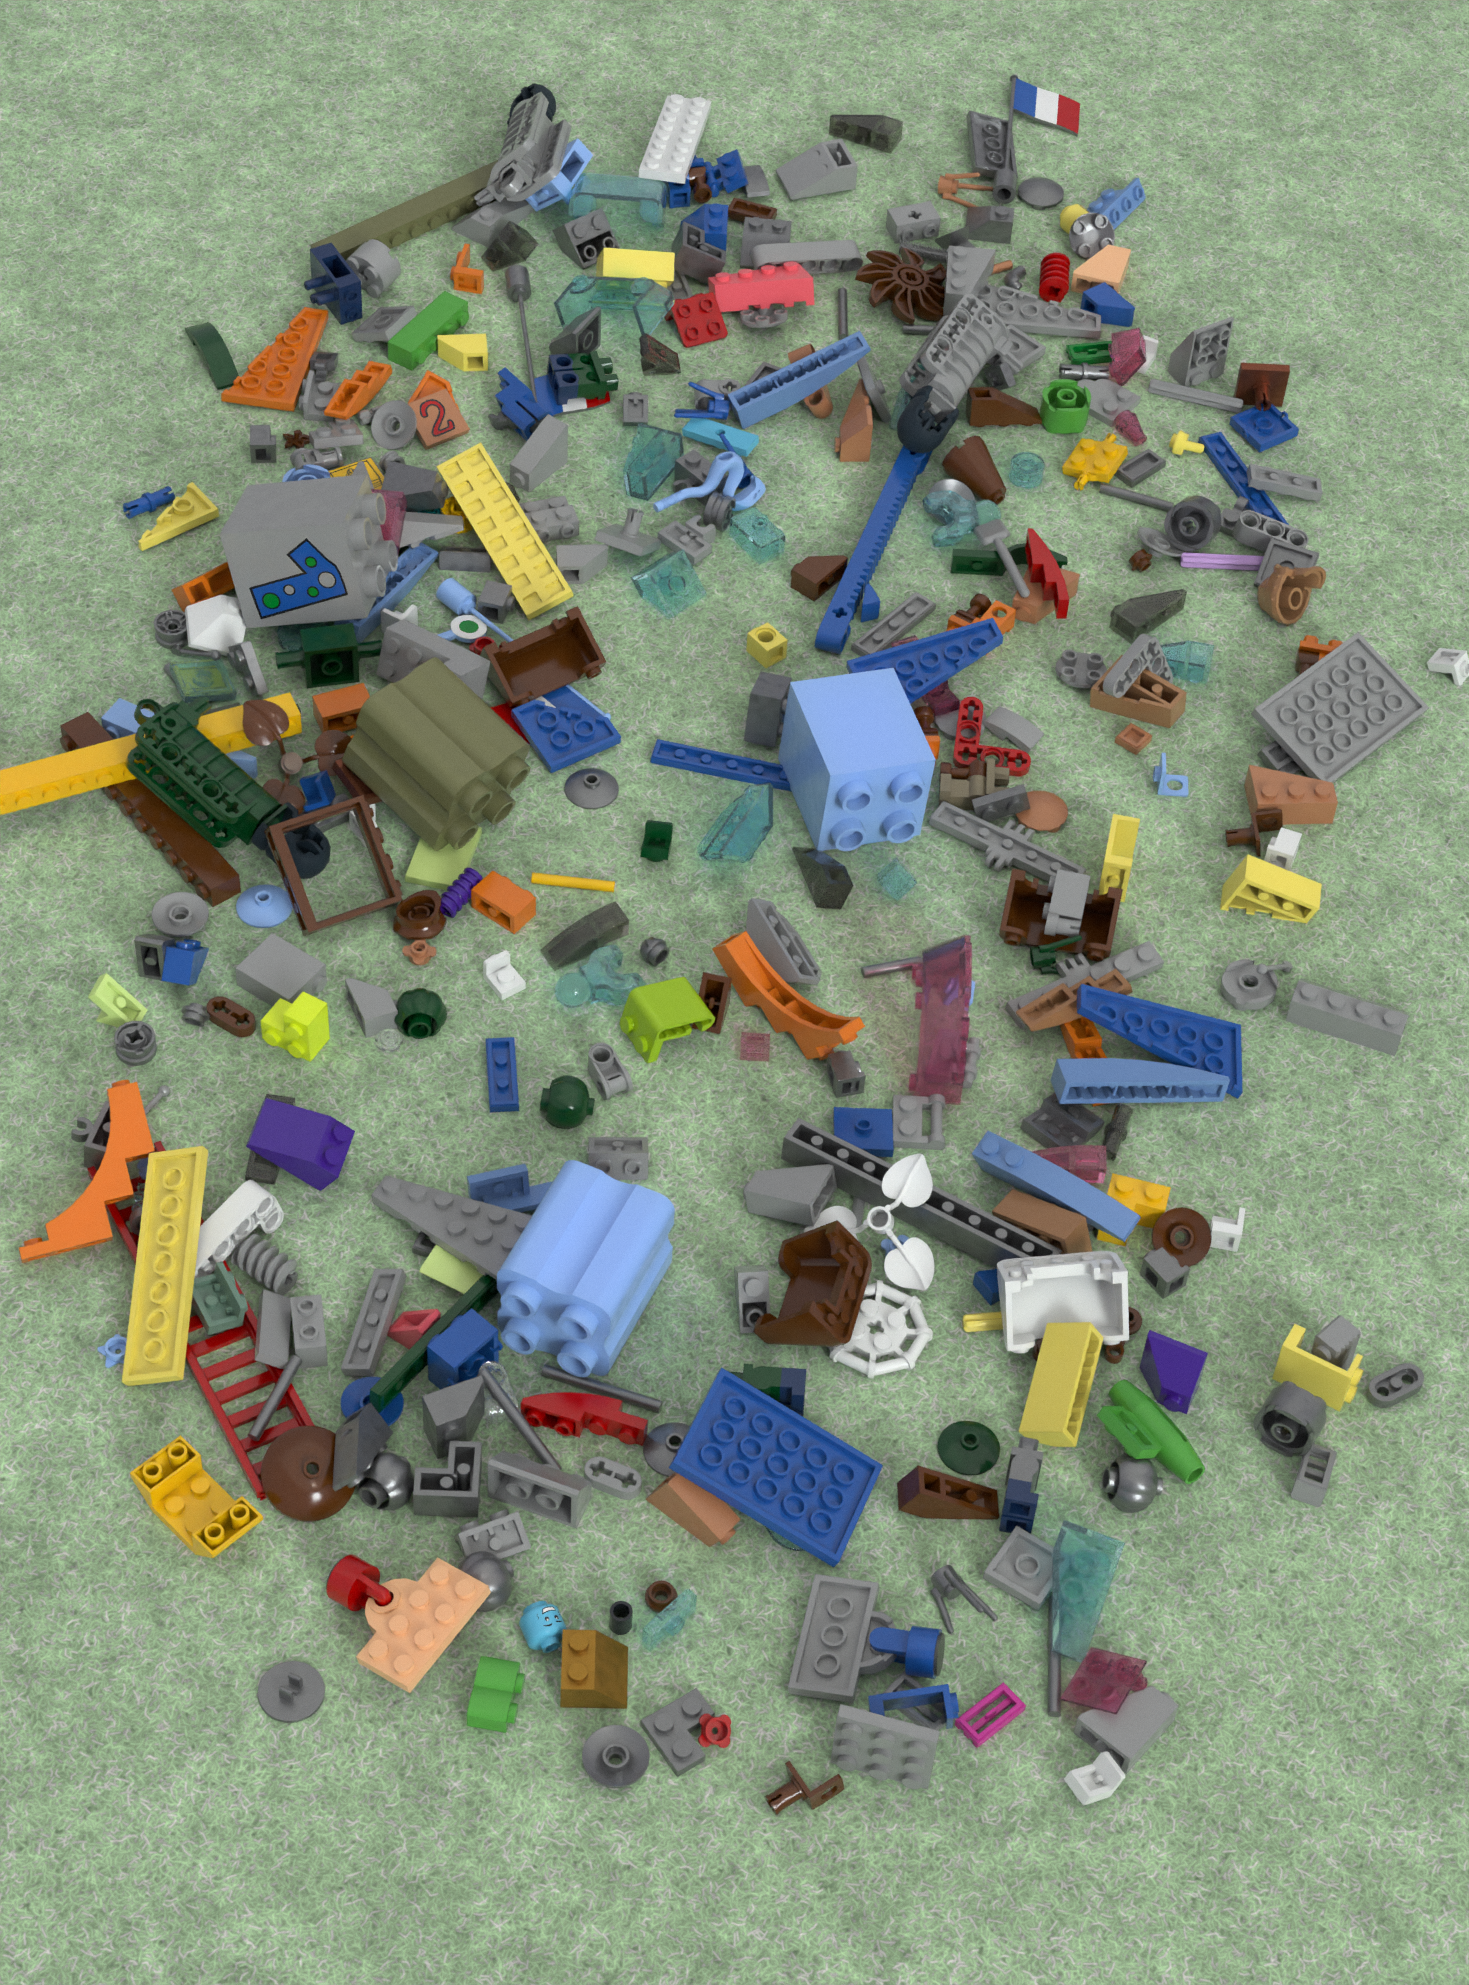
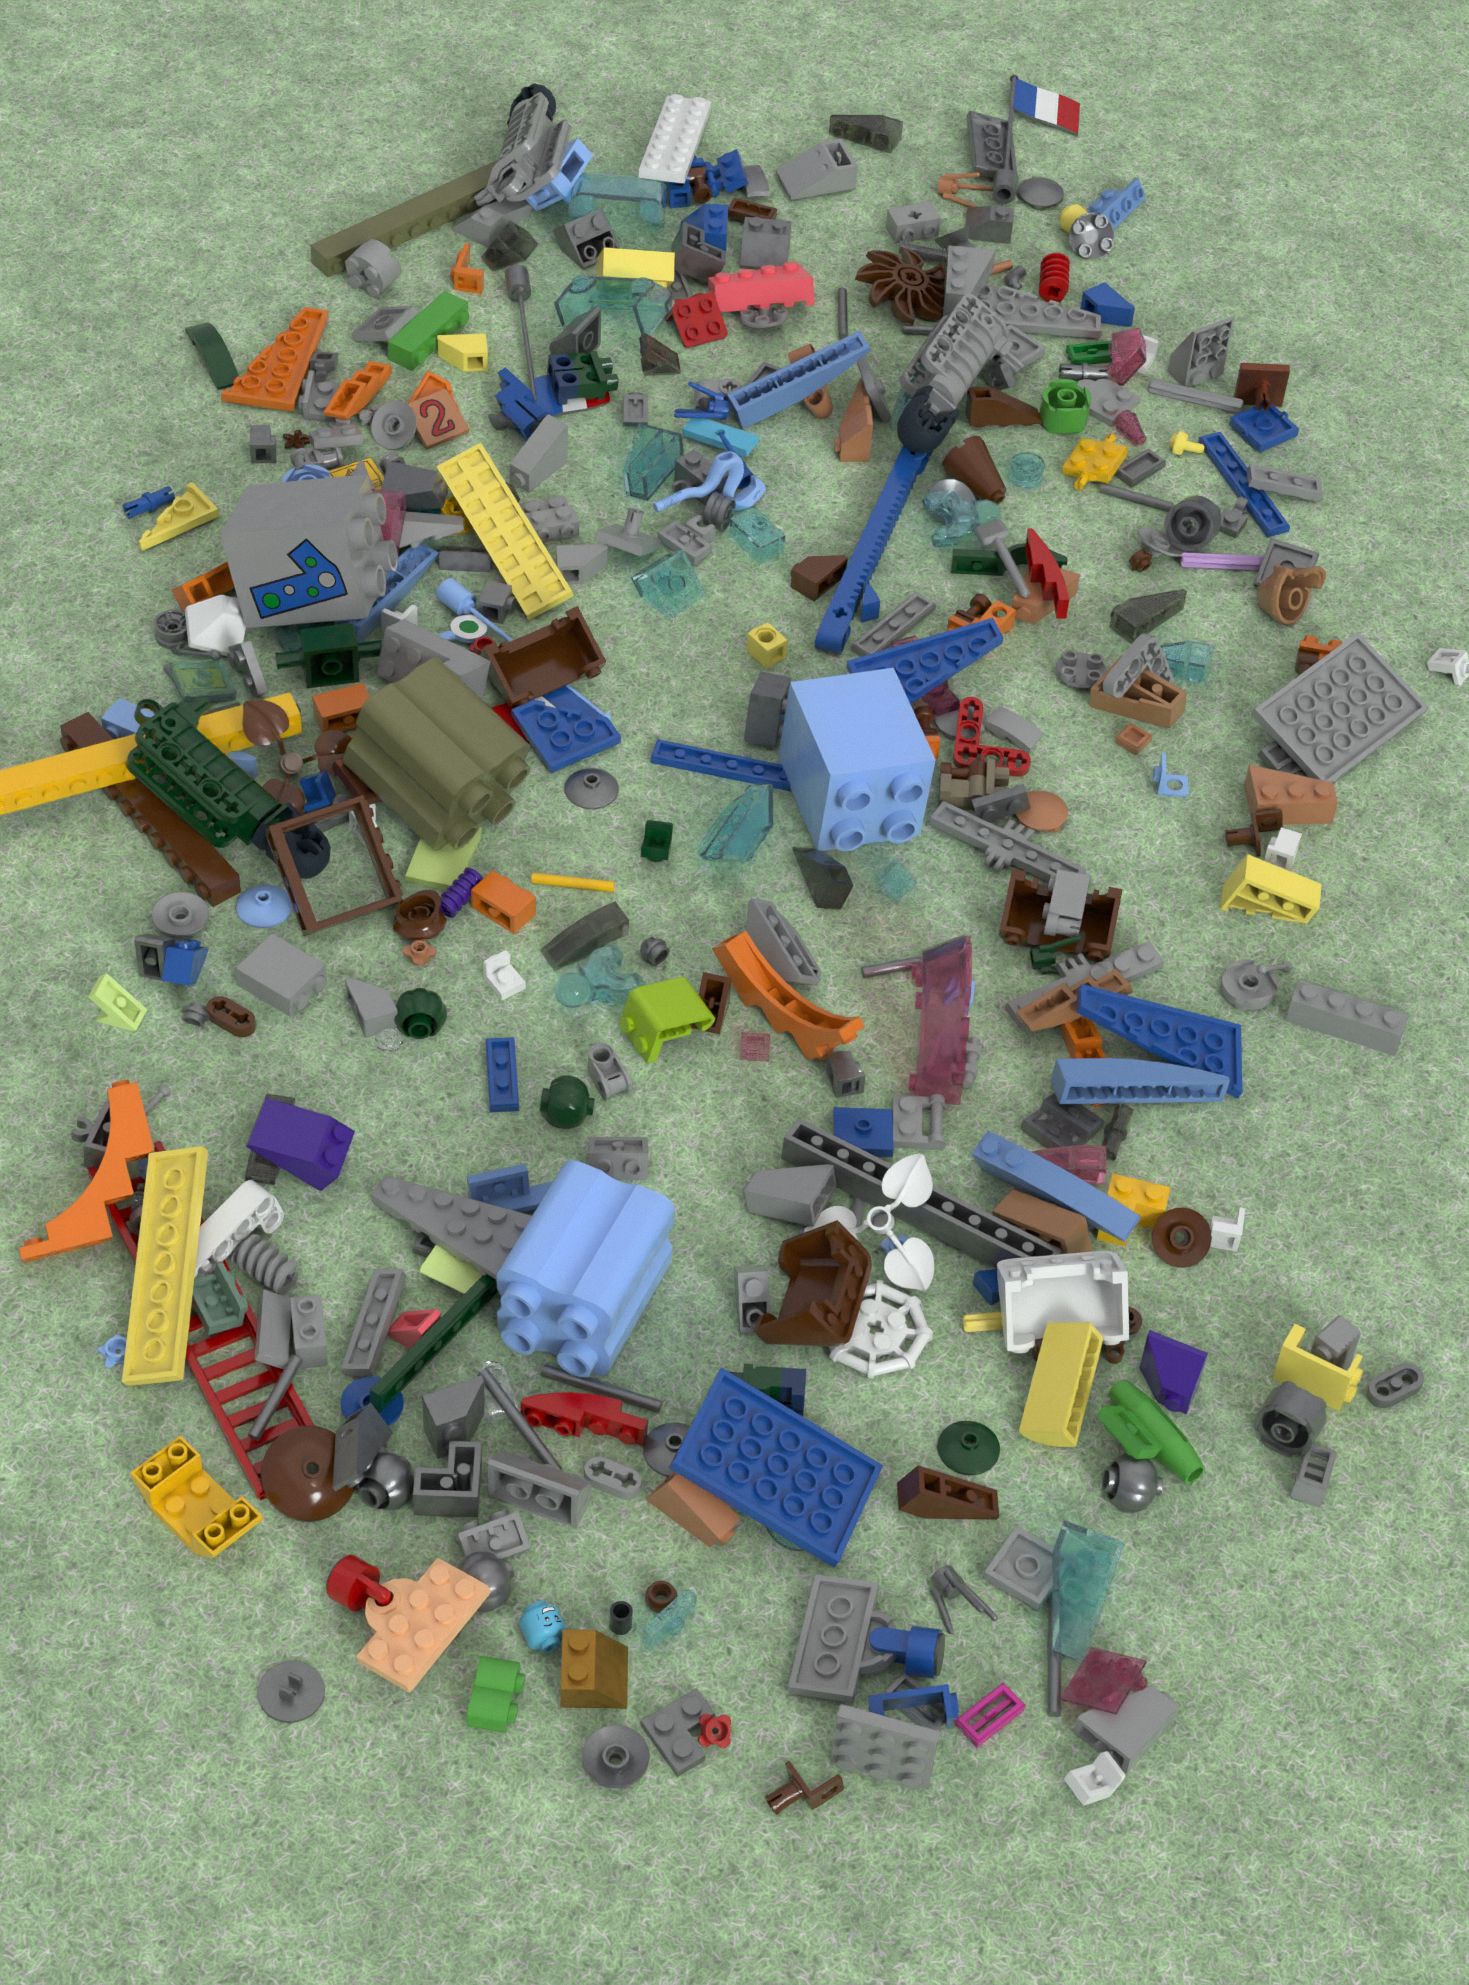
(135, 1043): flat silver wheel -> none
(297, 1026): neon yellow brick -> none
(334, 284): dark blue piece -> none
(462, 1350): blue brick -> none
(814, 257): light grey beam -> none
(1021, 1482): hips -> none
(1105, 266): light nougat slope -> none
(1120, 843): light yellow panel -> none
(1163, 1272): flat silver brick -> none
(1257, 530): light grey beam -> none

